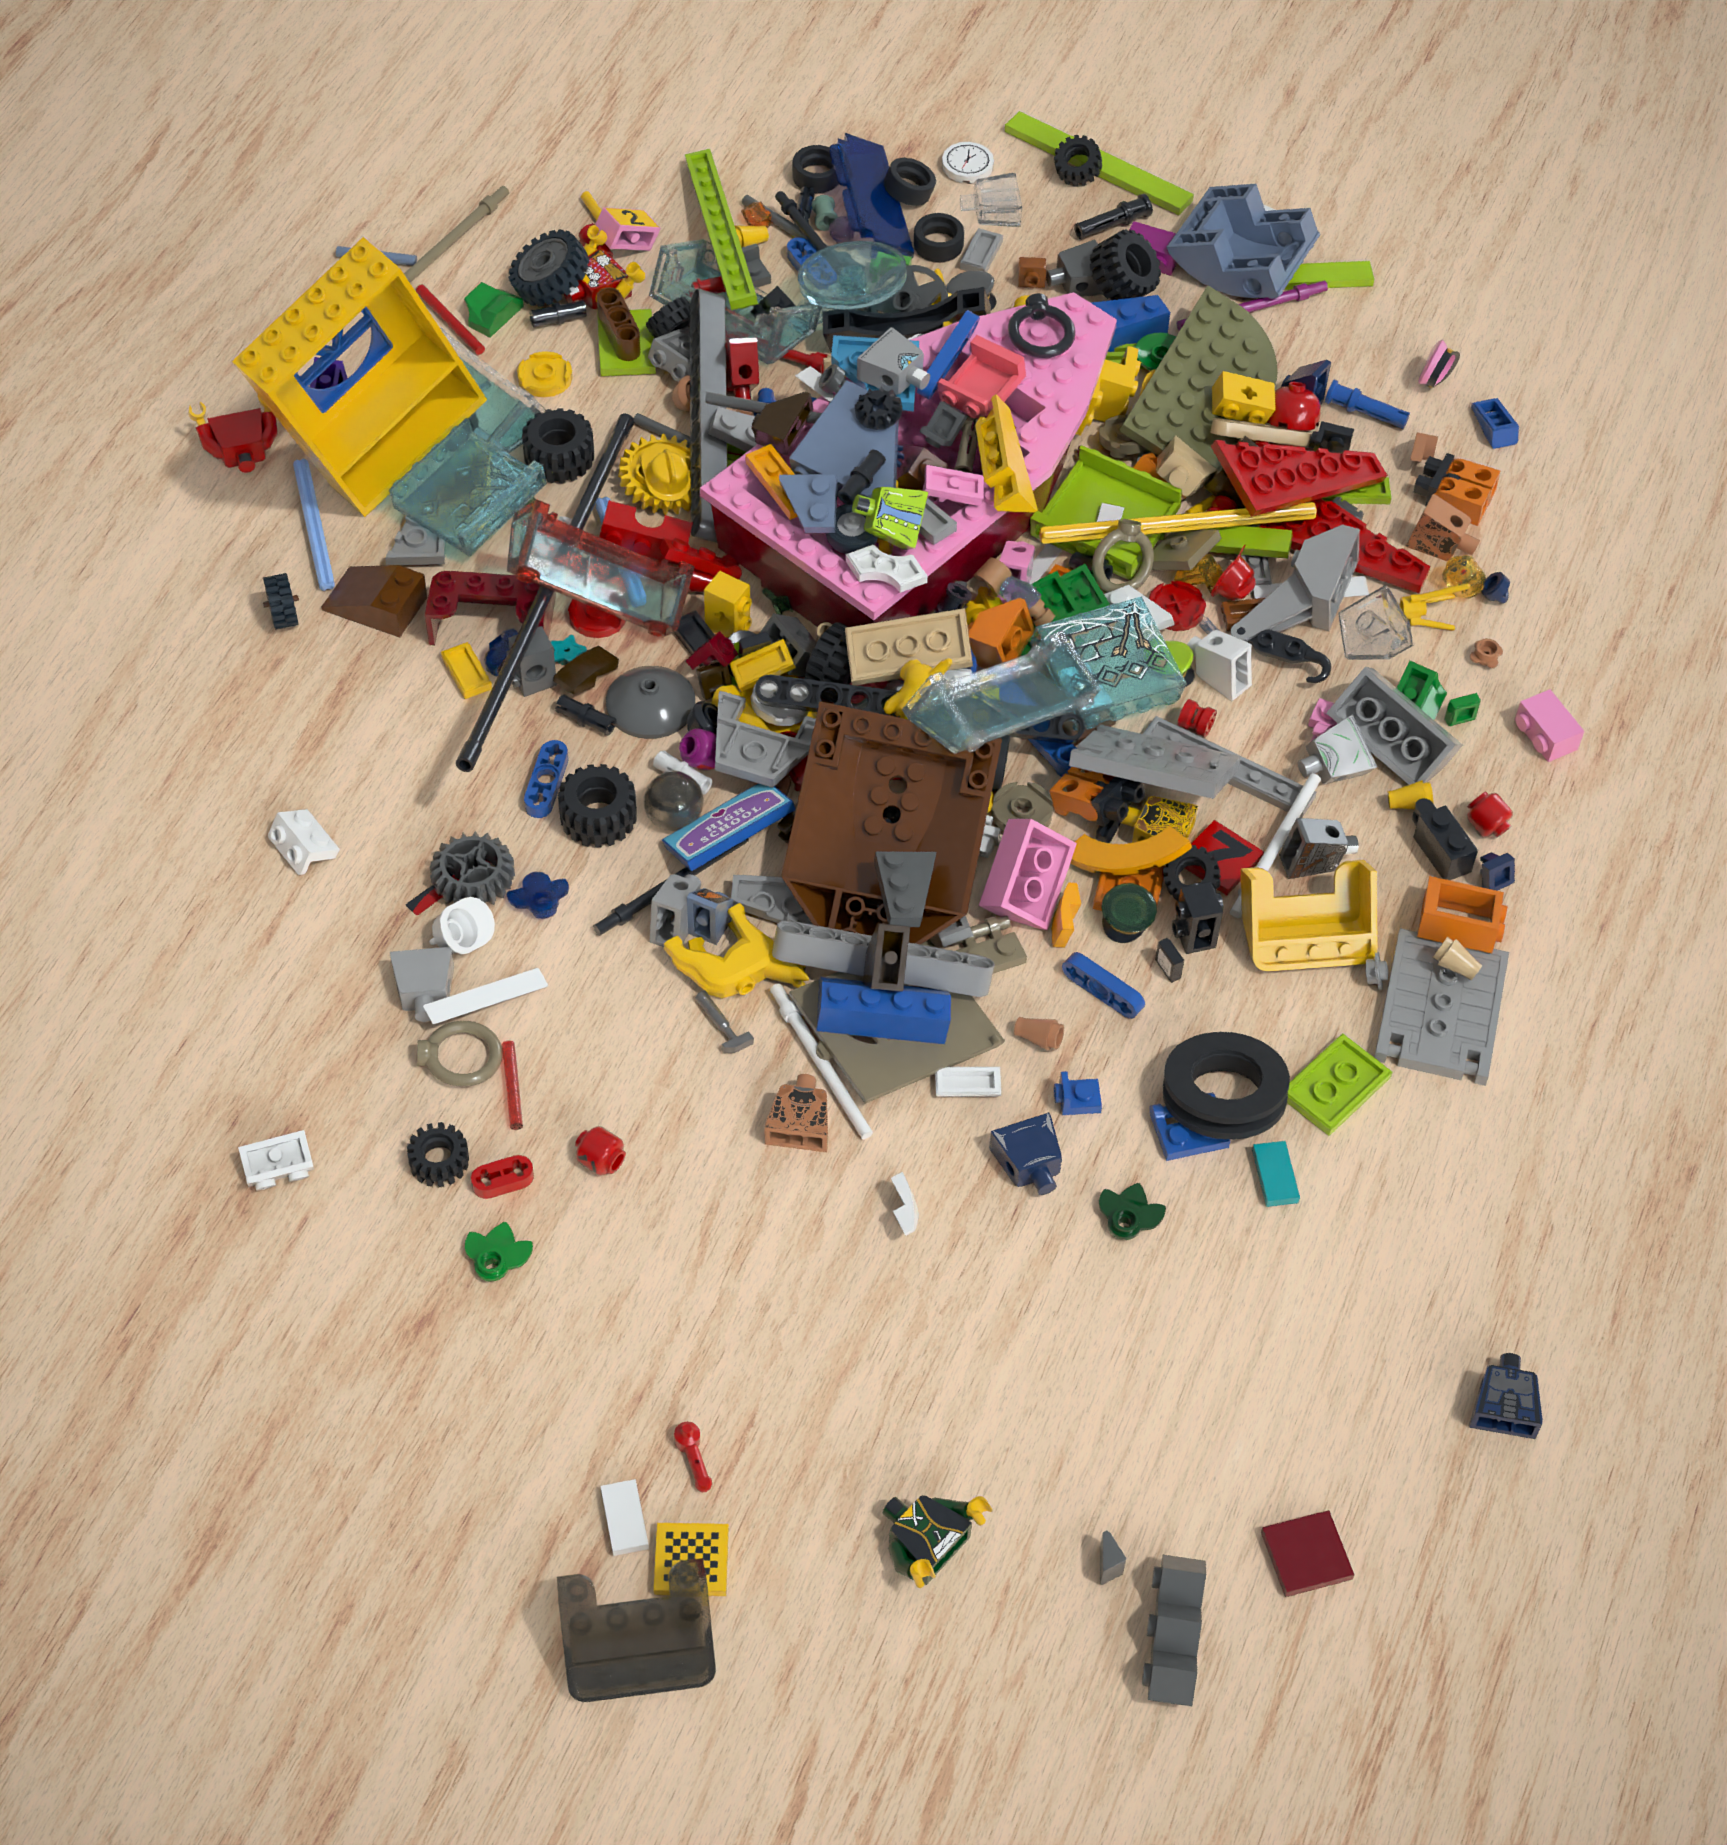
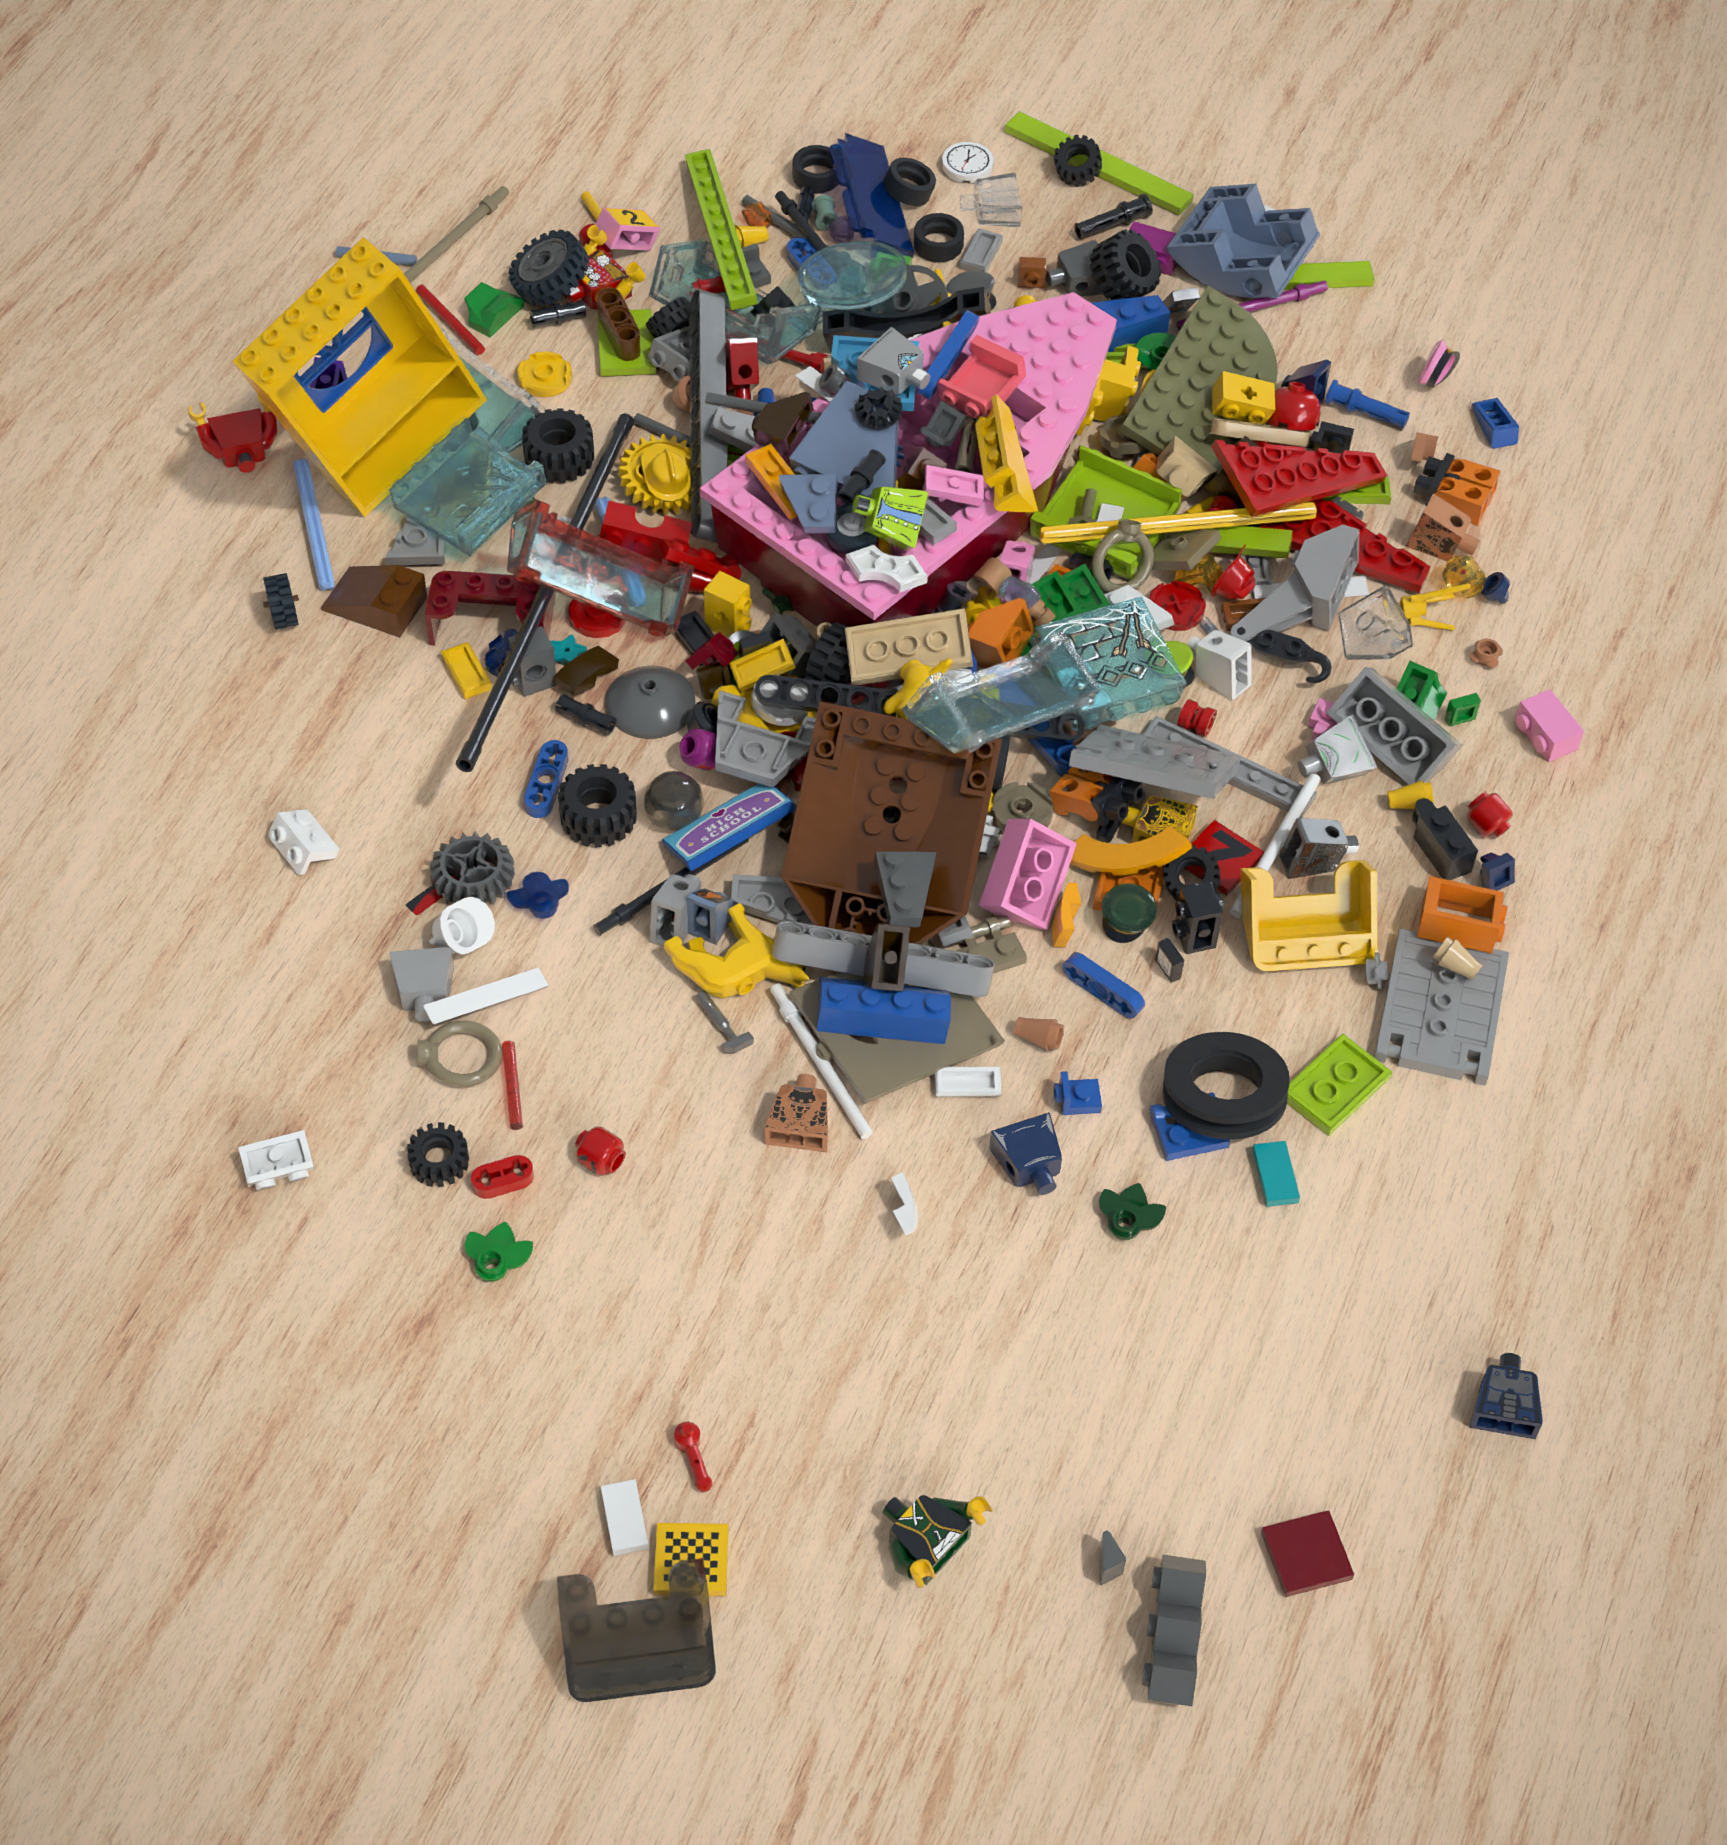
(666, 762): white pin -> none
(1038, 308): black piece -> none
(1087, 508): none -> olive bar
(1181, 299): none -> tile

